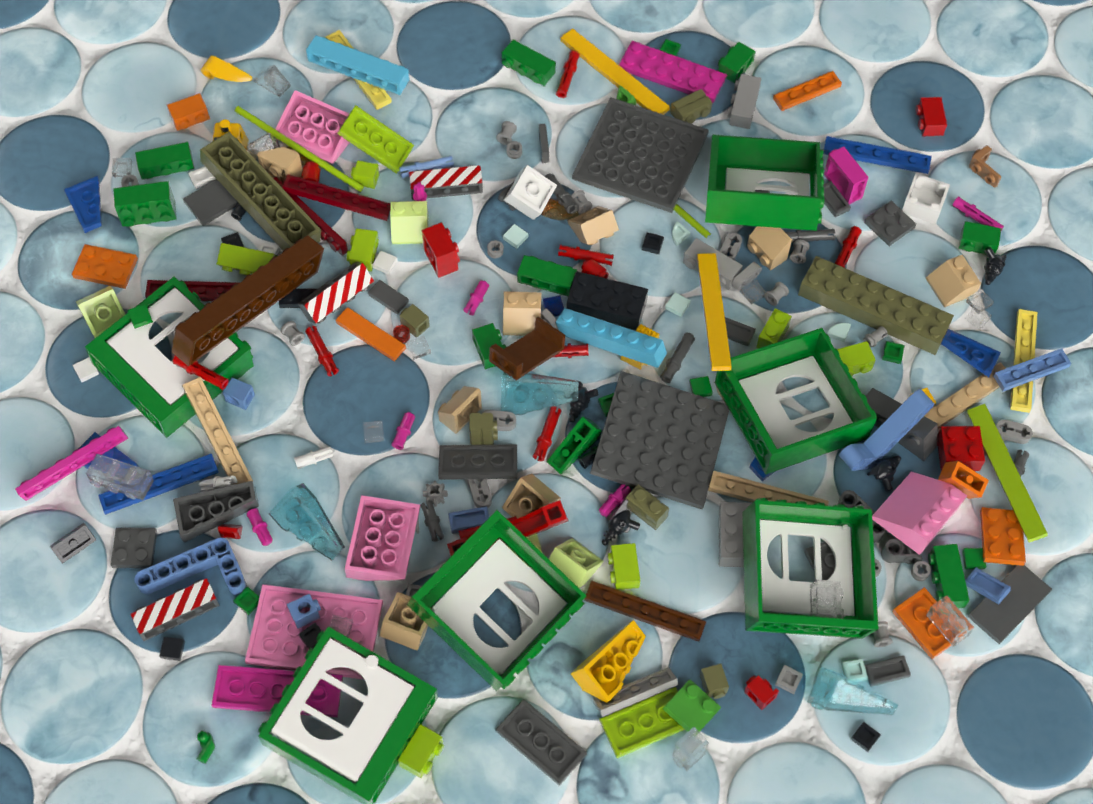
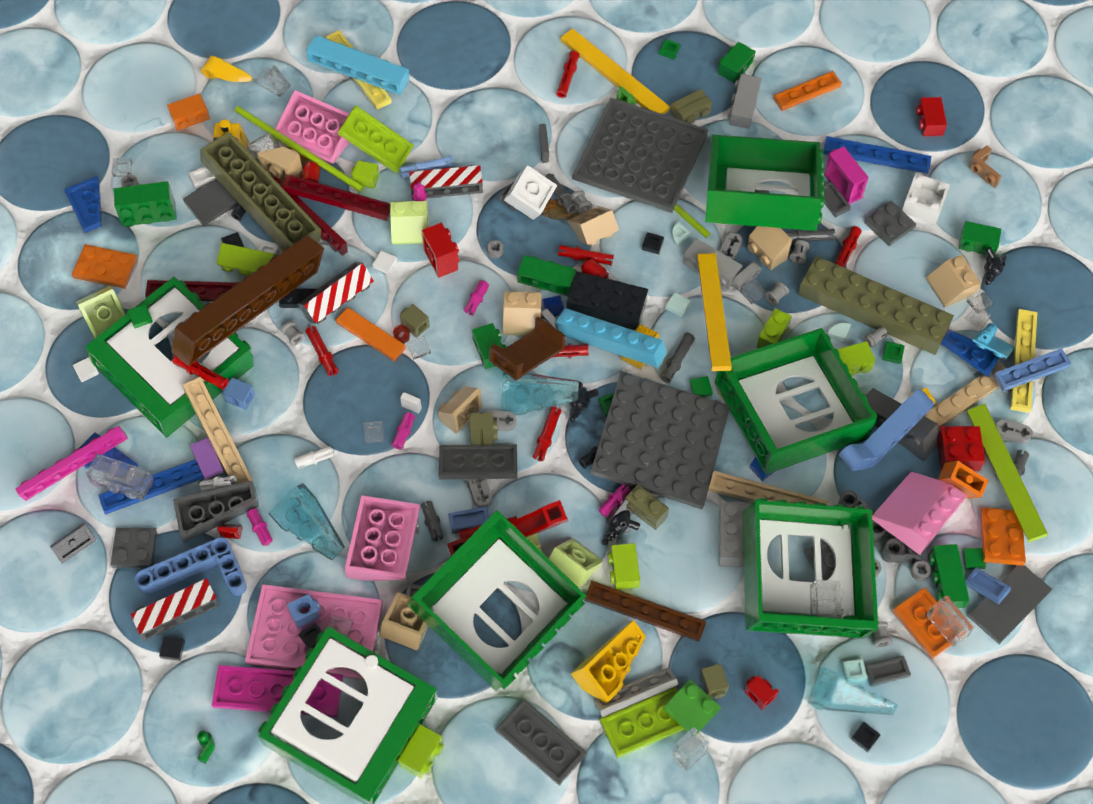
(164, 160): green brick -> none
(206, 458): none -> medium lavender tile
(247, 600): green tile -> none
(363, 248): lime brick -> none
(388, 297): dark grey tile -> none
(411, 402): none -> white tile
(432, 493): light grey gear -> none
(506, 133): light grey bush -> none
(515, 236): light aqua tile -> none
(516, 146): light grey bush -> none
(528, 62): green brick -> none
(528, 496): tan slope -> none
(575, 444): green slope -> none
(671, 70): dark pink plate -> none
(739, 332): dark grey tile -> none
(789, 679): light grey plate -> none
(885, 471): black piece -> none
(974, 213): dark pink pin -> none
(986, 339): none -> medium azure hinge

